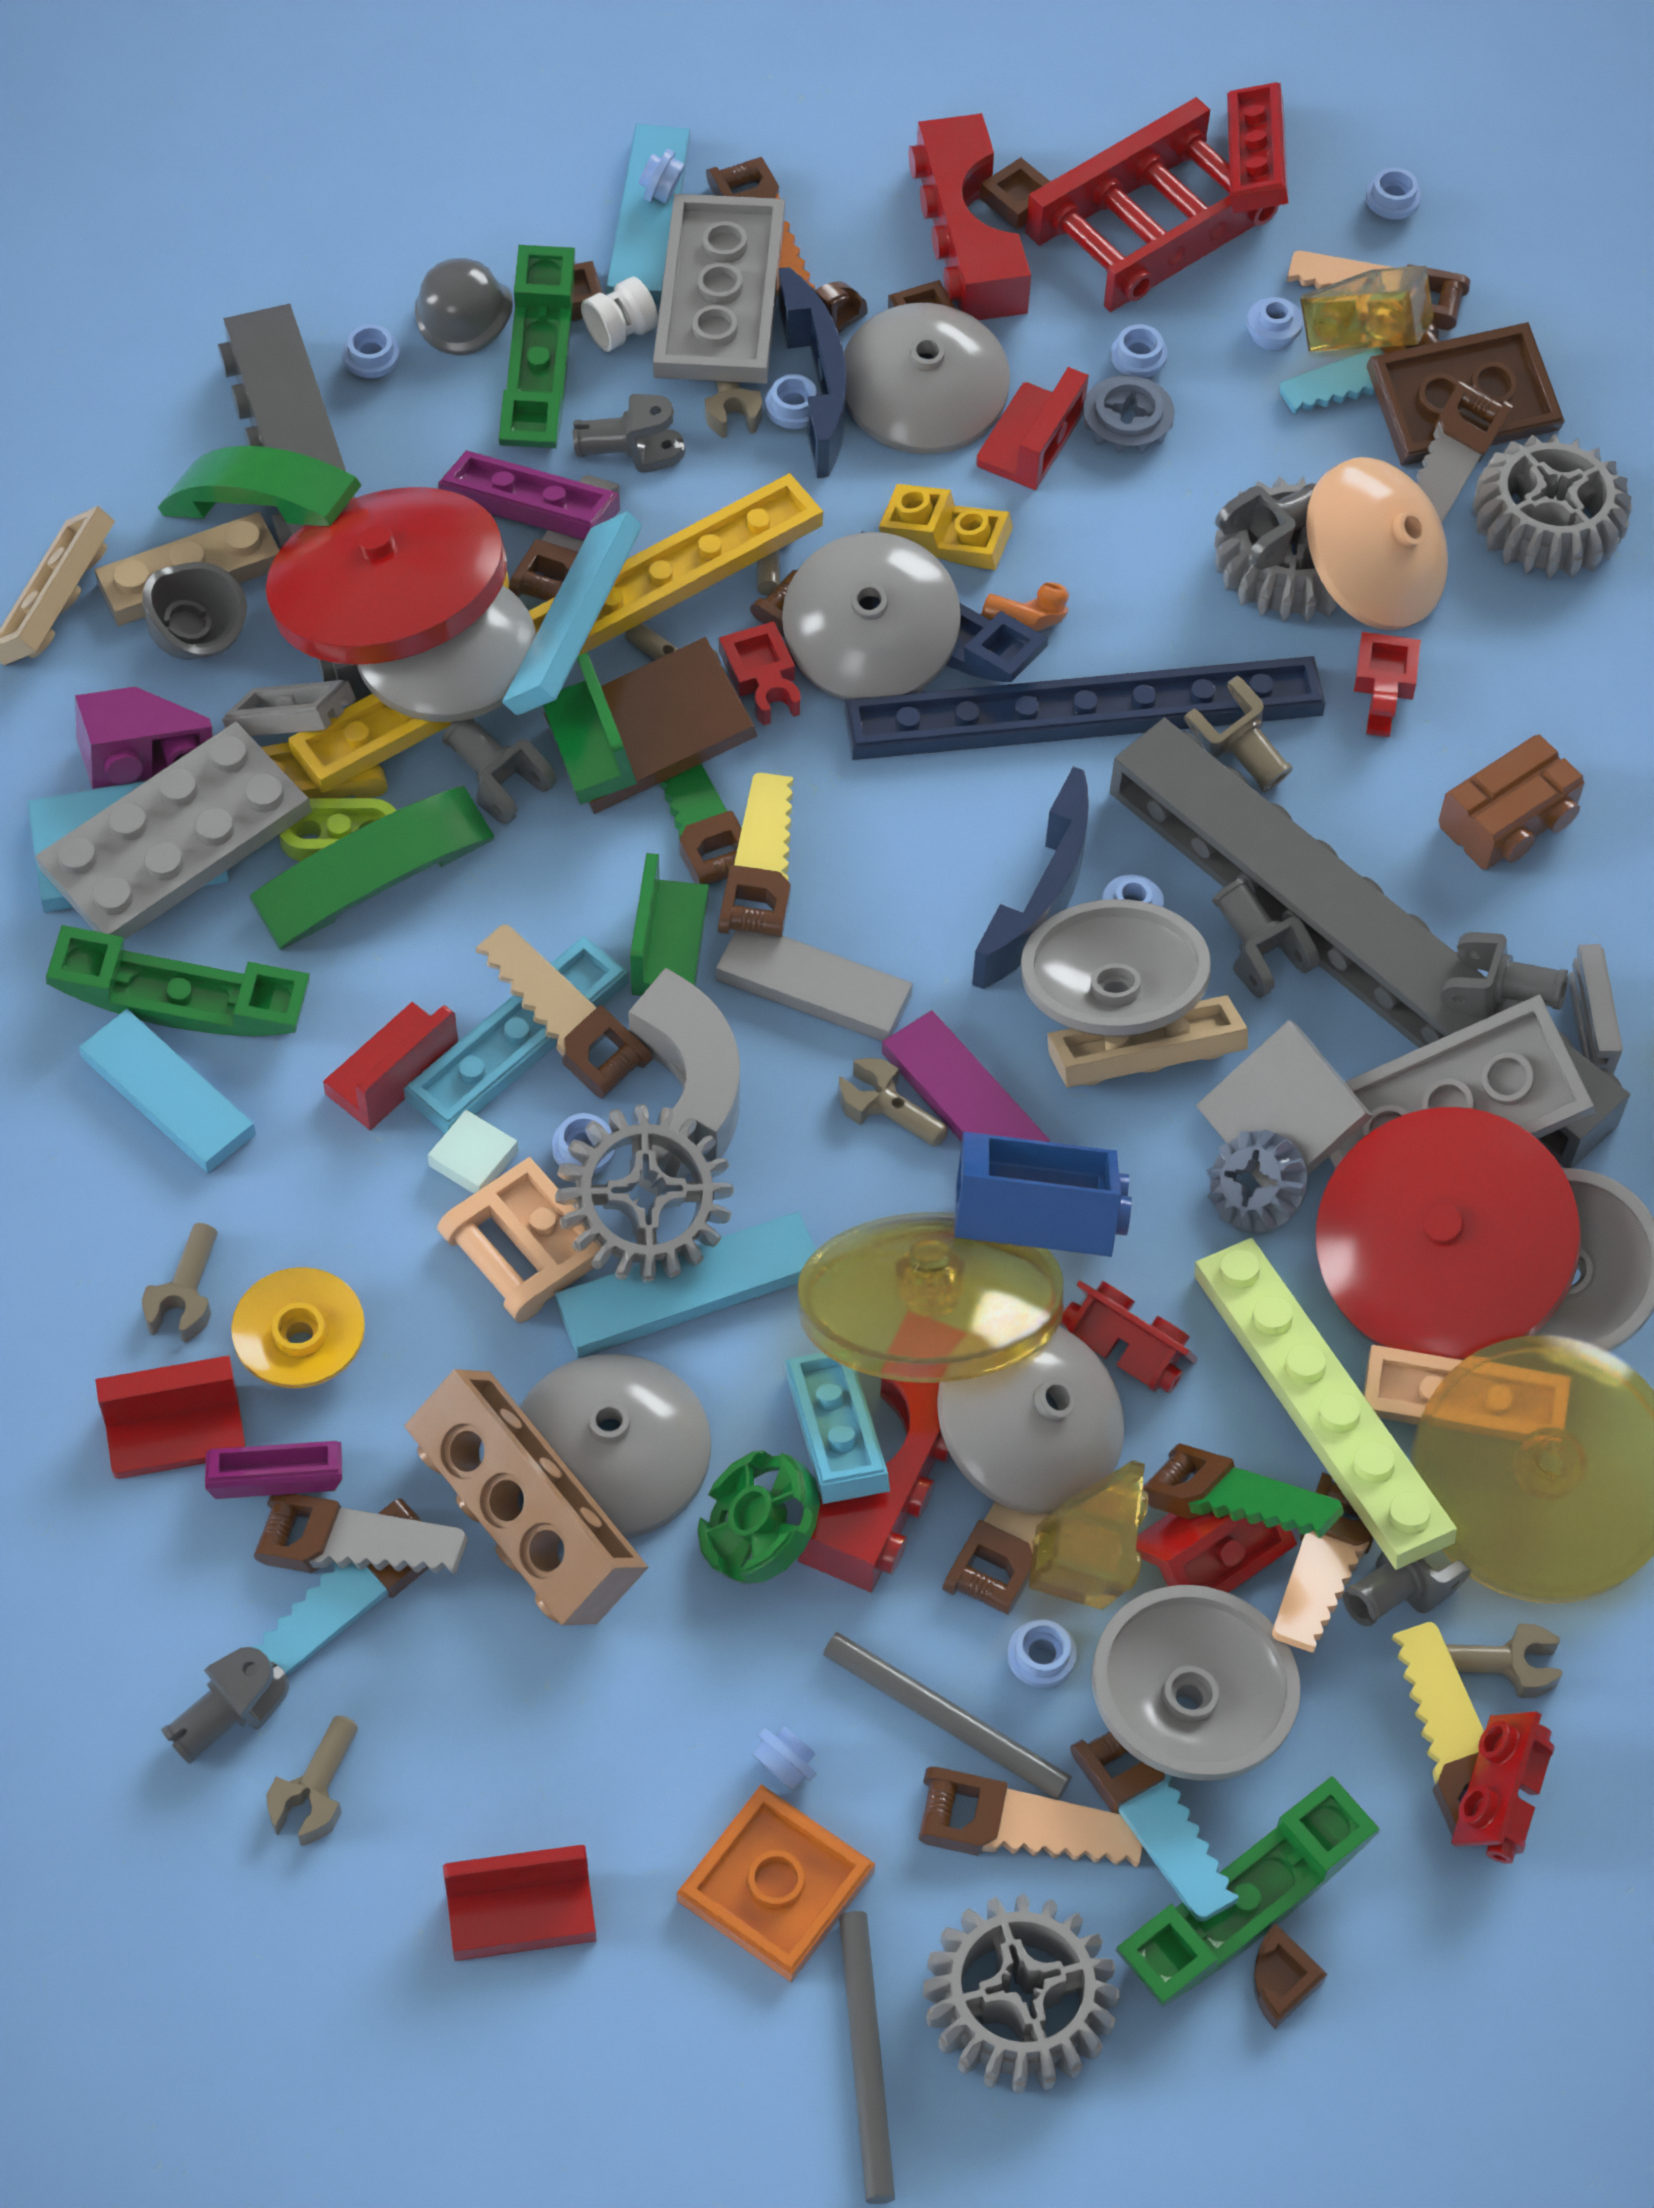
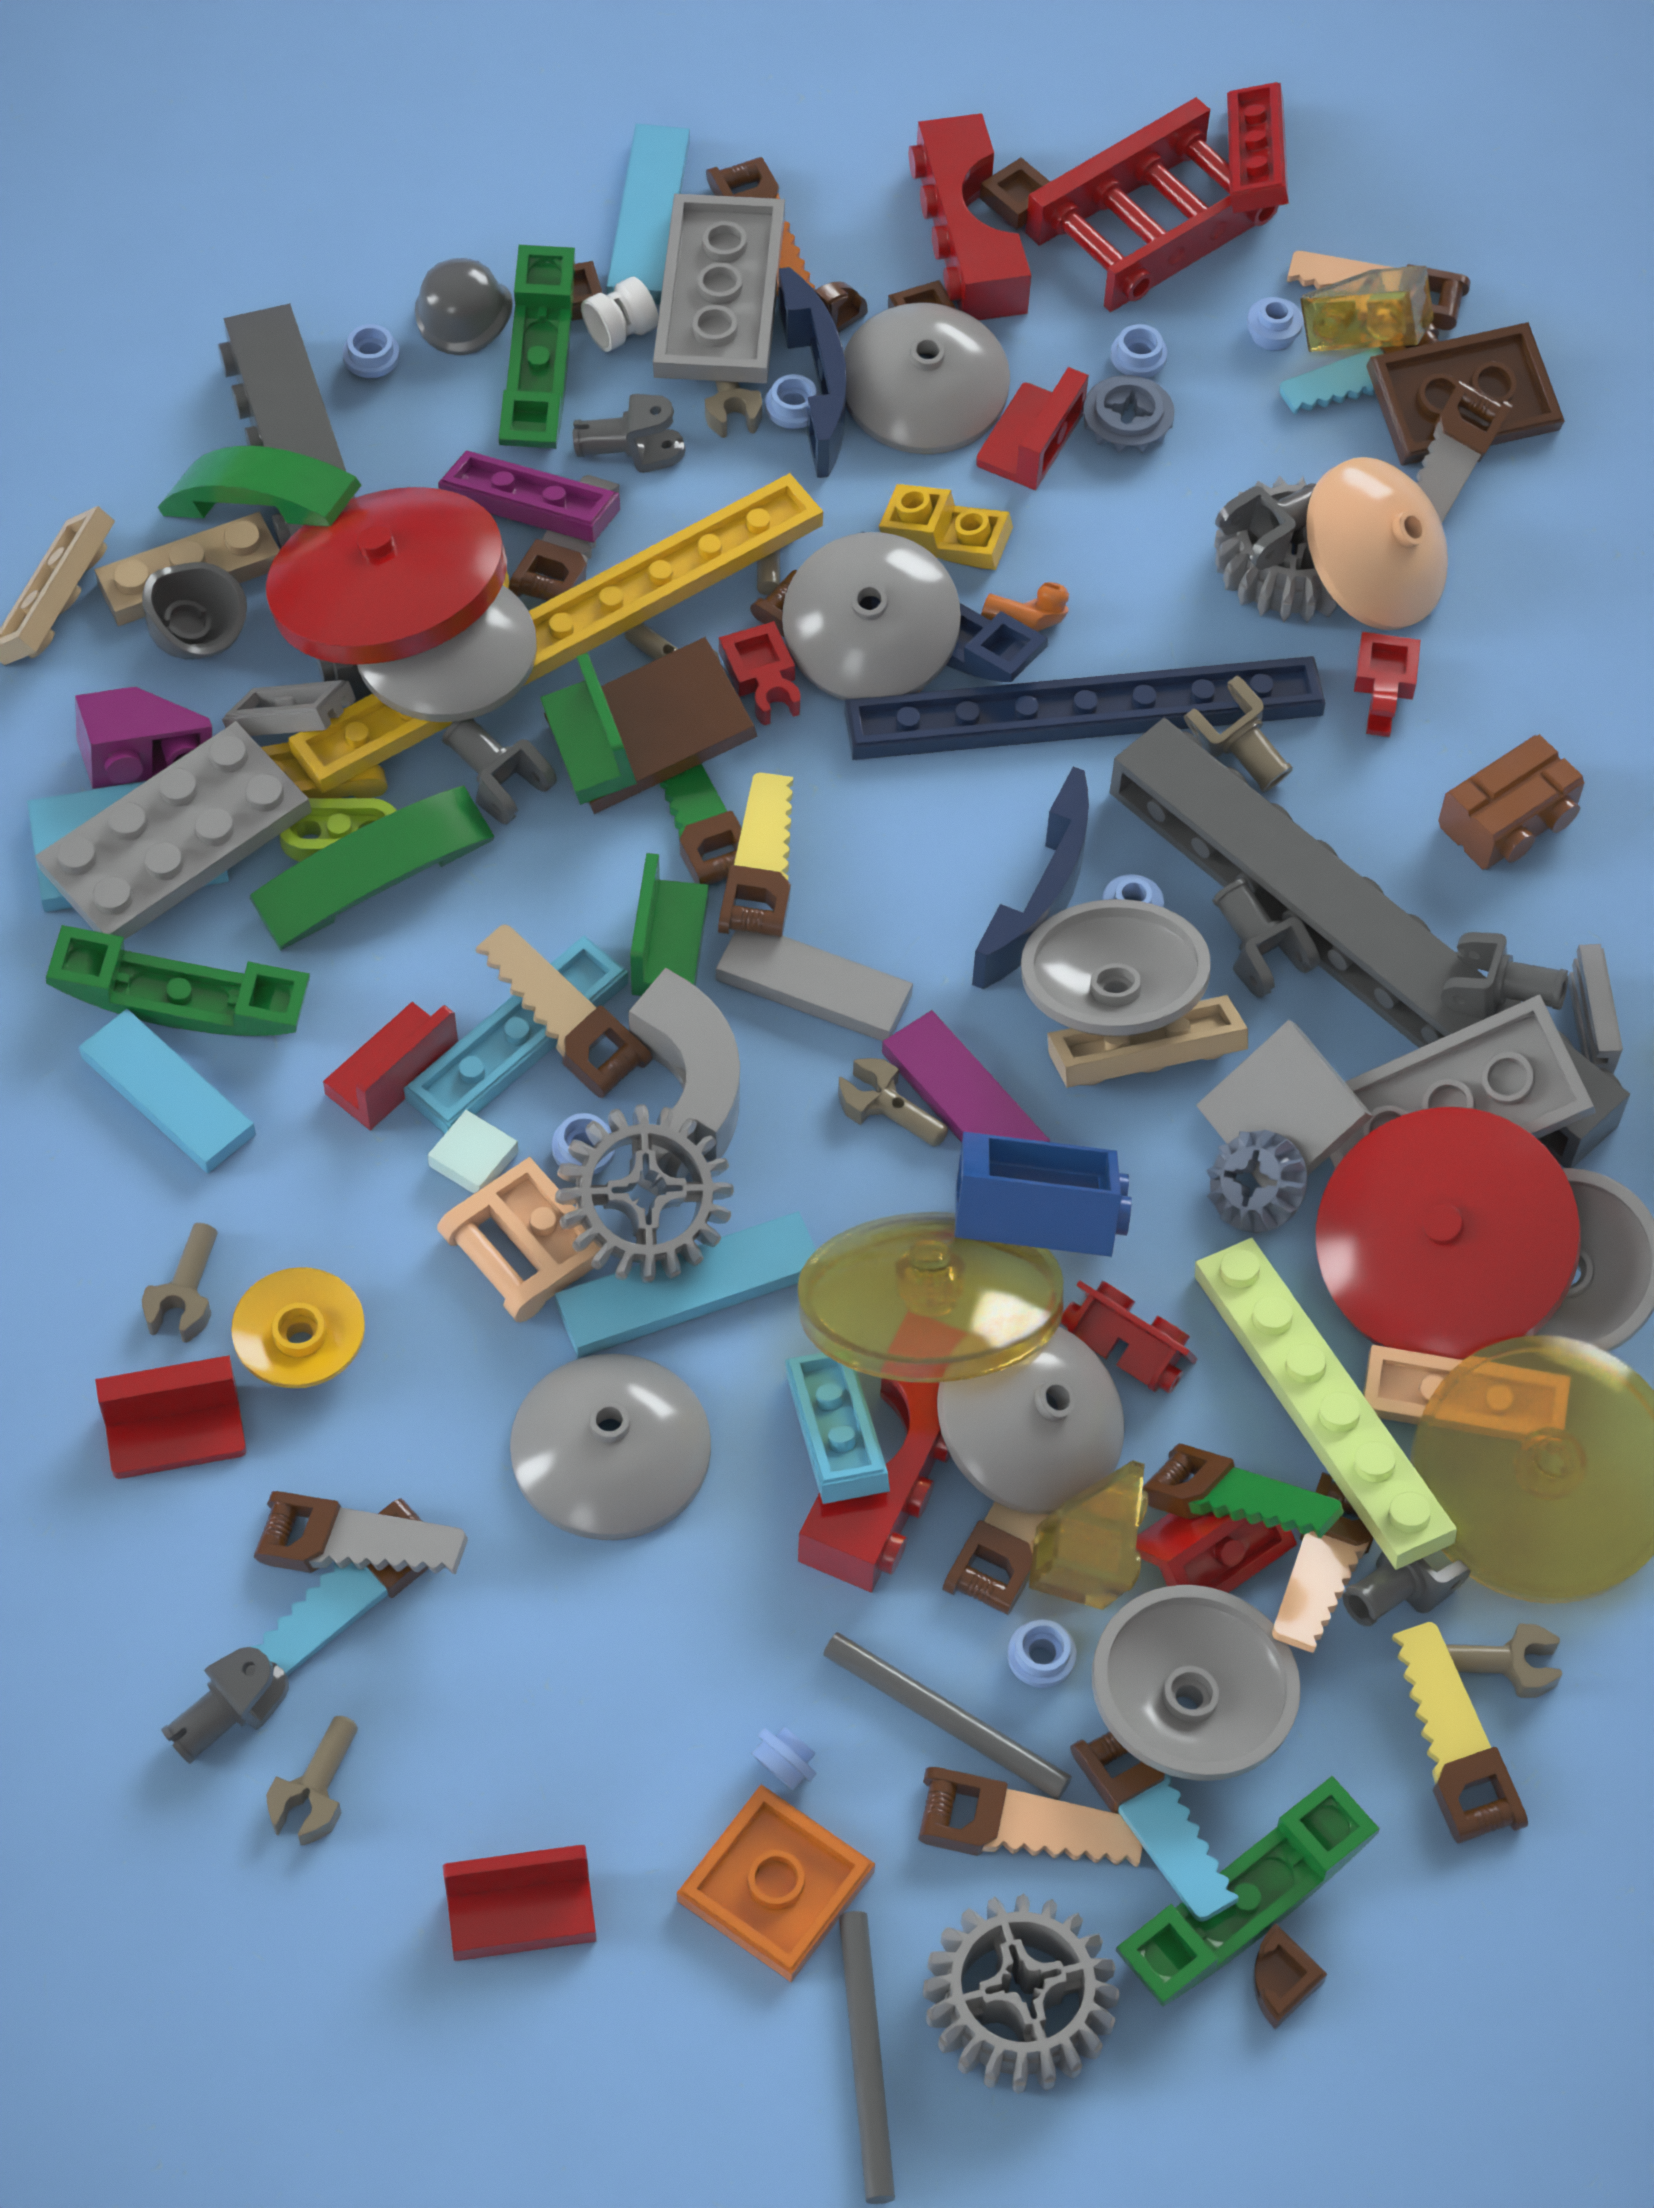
(273, 1469): magenta tile -> none
(572, 614): medium azure tile -> none
(596, 1558): medium nougat brick -> none
(661, 176): light blue plate -> none
(758, 1518): green piece -> none
(1394, 194): light blue plate -> none
(1510, 1758): red hinge -> none
(1550, 522): light grey gear -> none

